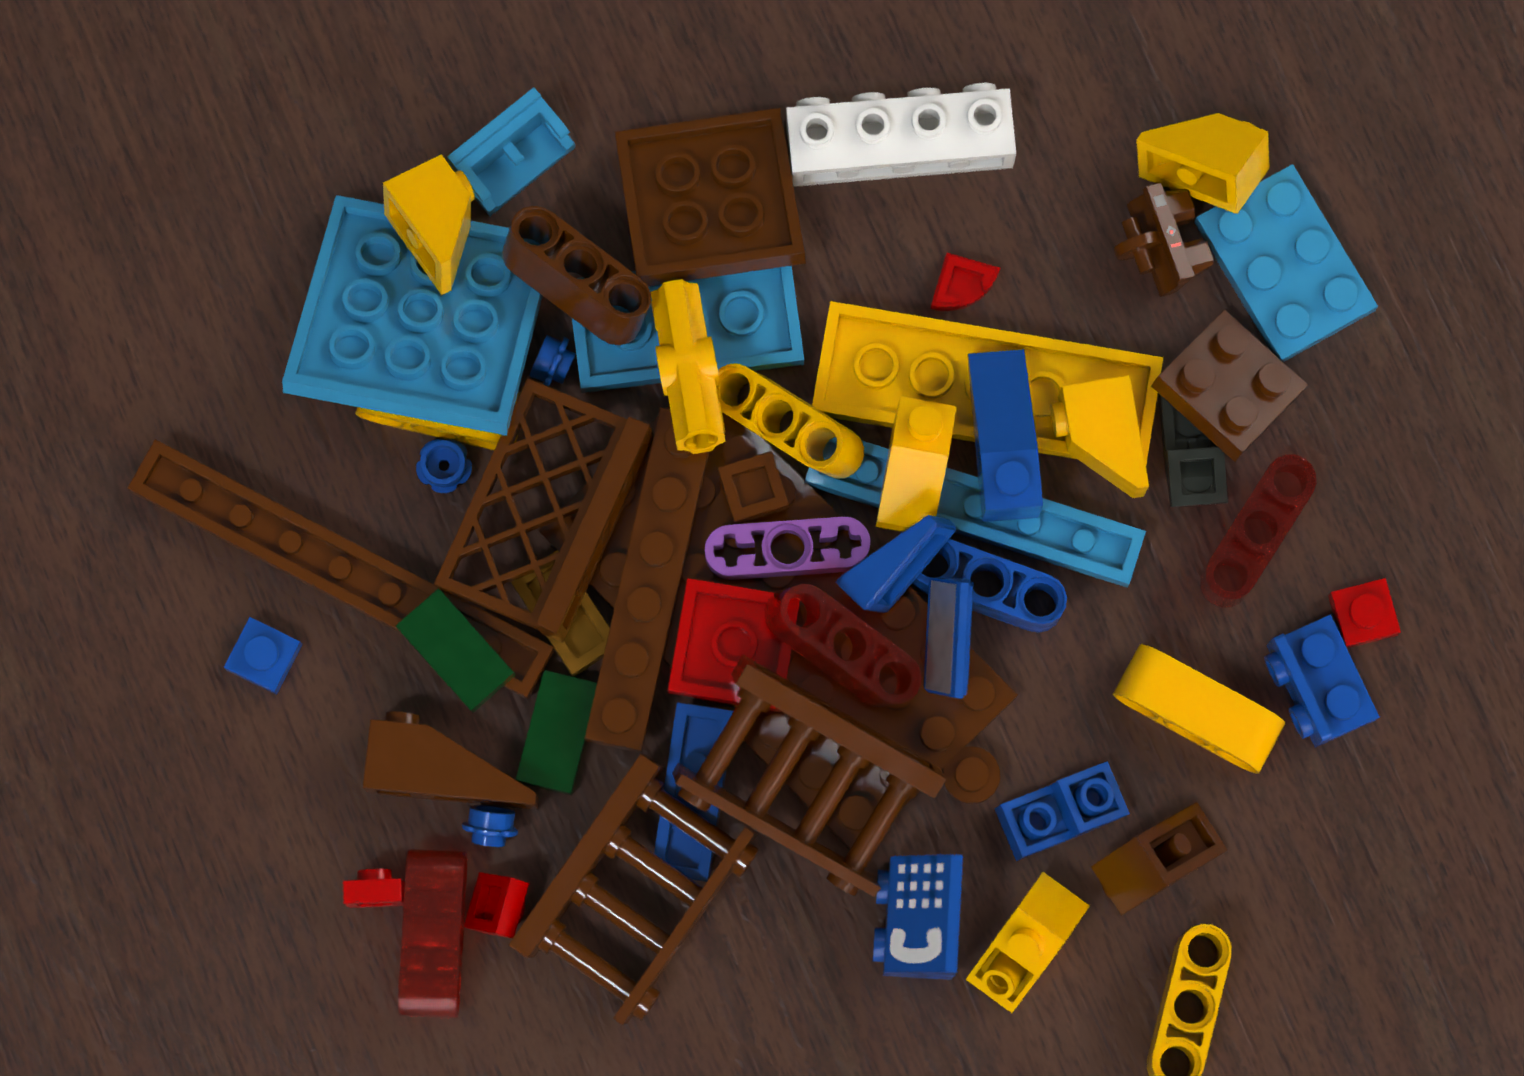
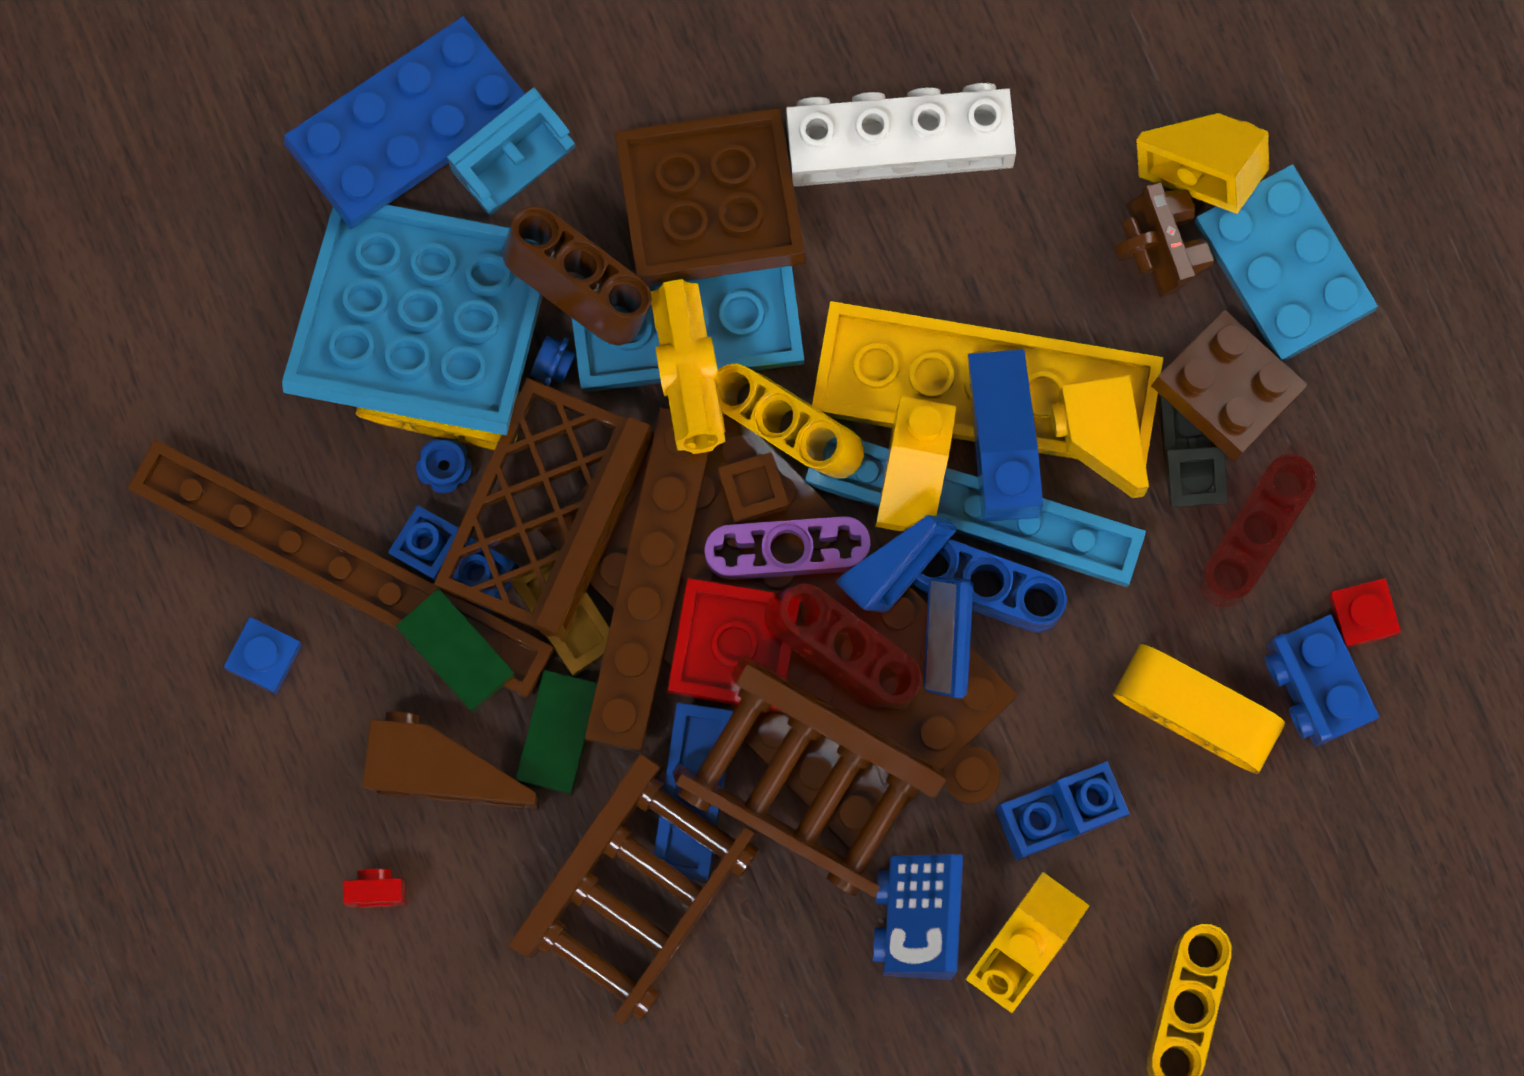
(402, 122): none -> blue plate
(426, 543): none -> blue slope
(432, 216): yellow slope -> none
(432, 933): clear red beam -> none
(490, 825): blue plate -> none
(496, 905): red plate -> none
(962, 283): red tile -> none
(1158, 858): reddish brown slope -> none

